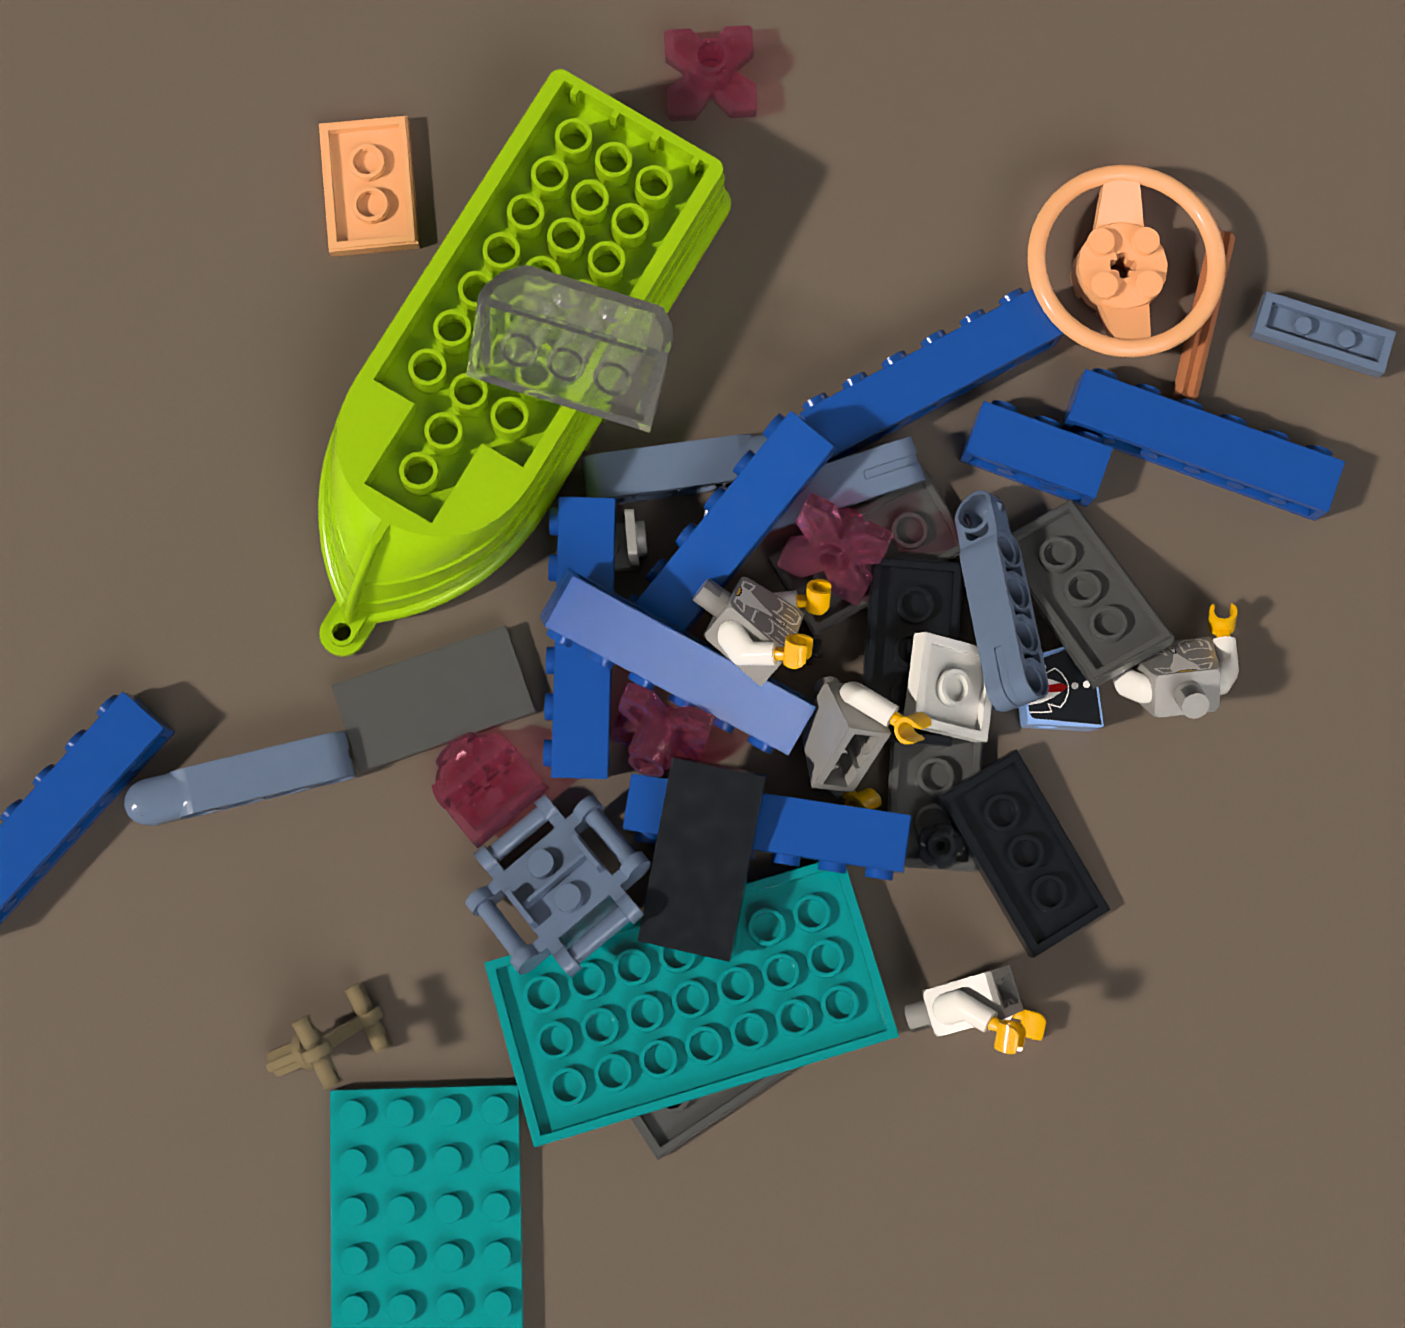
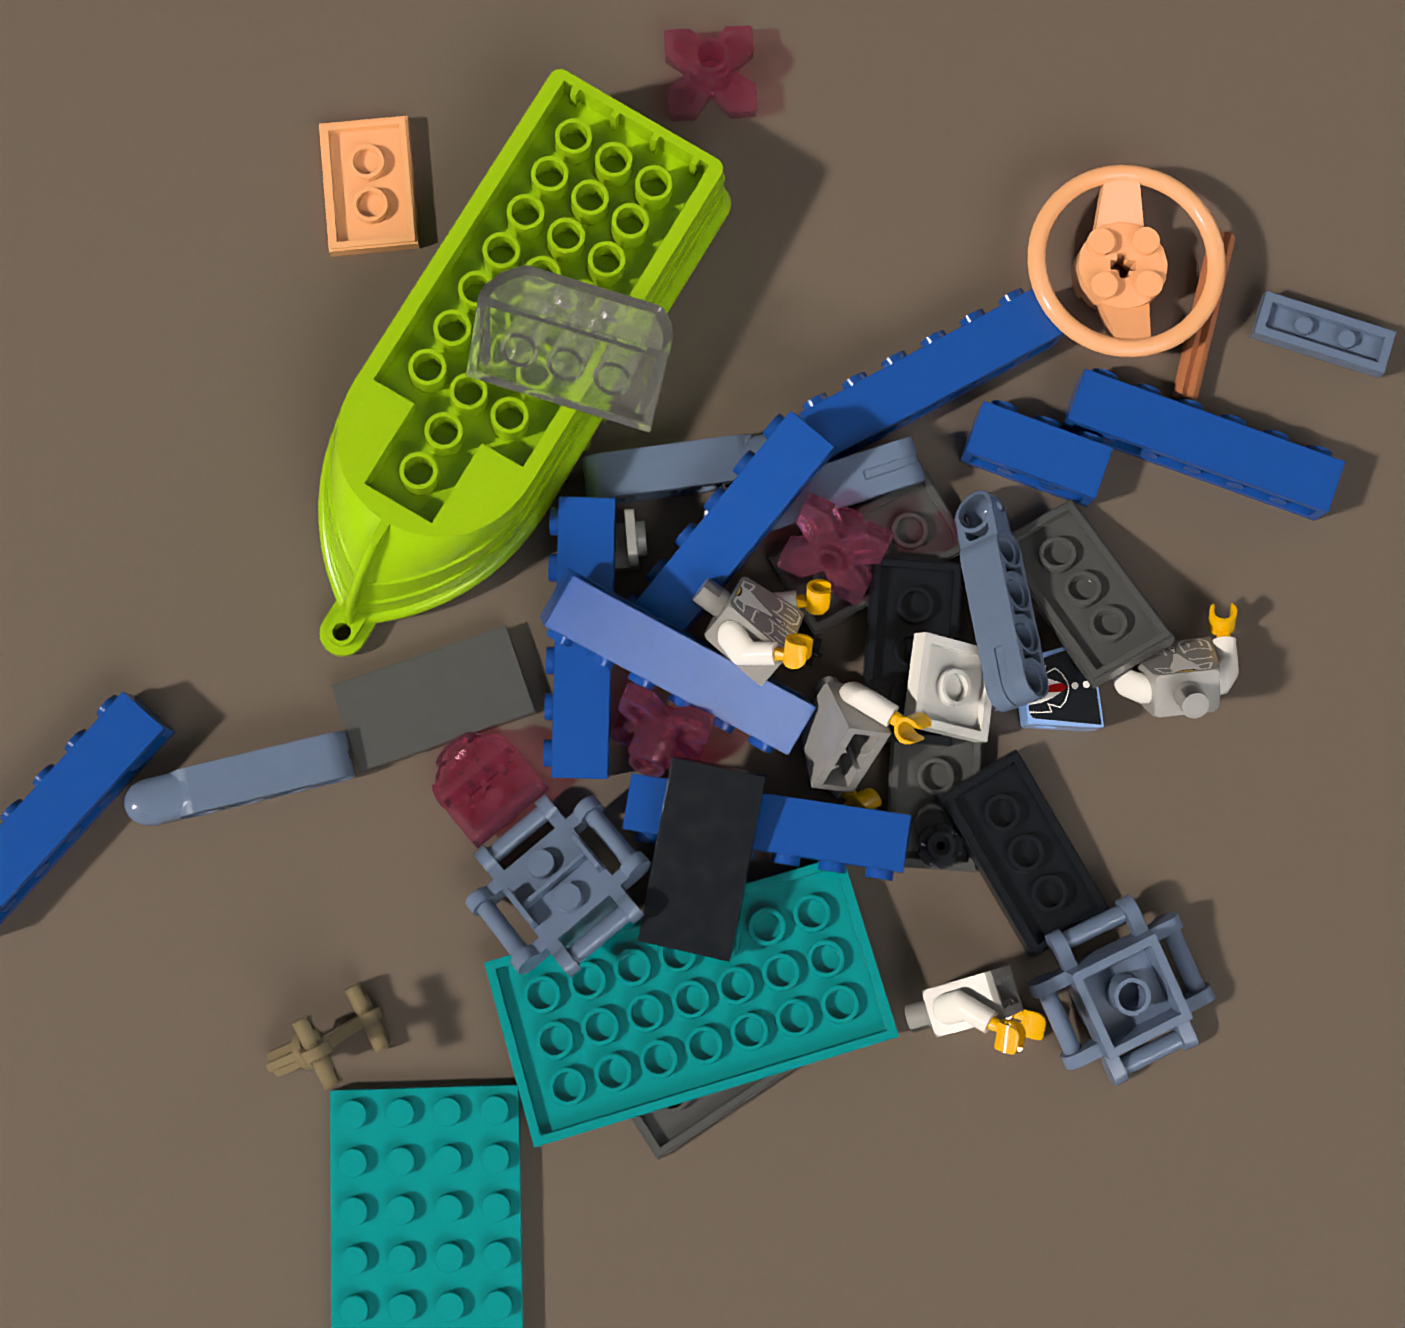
(1123, 991): none -> sand blue brick

